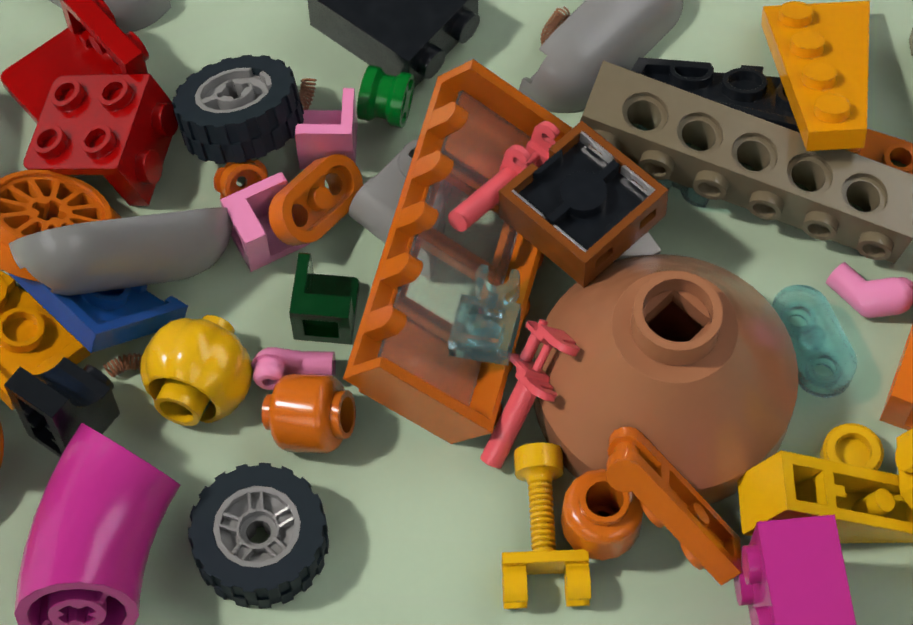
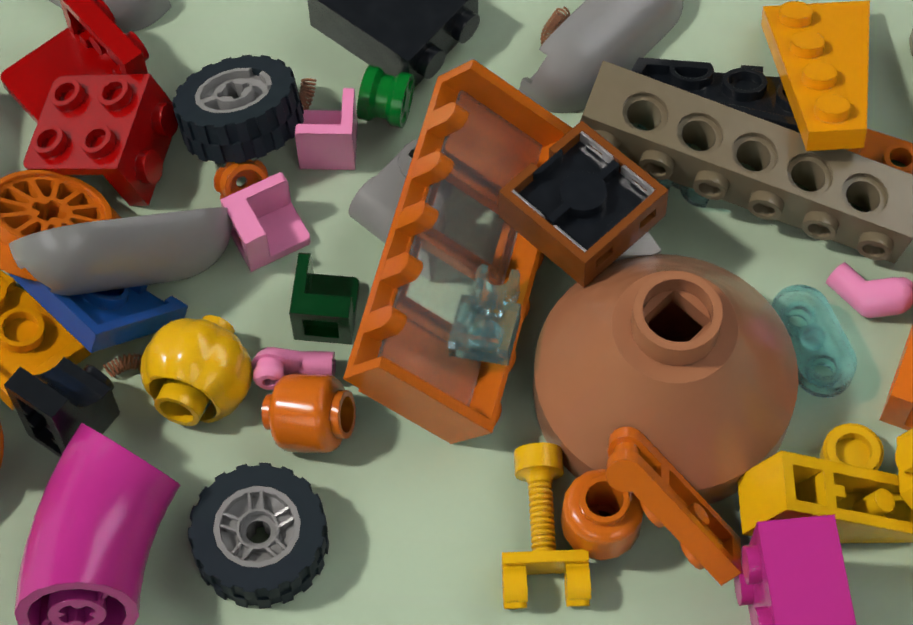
(312, 204): orange plate -> none
(514, 162): coral piece -> none
(531, 384): coral piece -> none

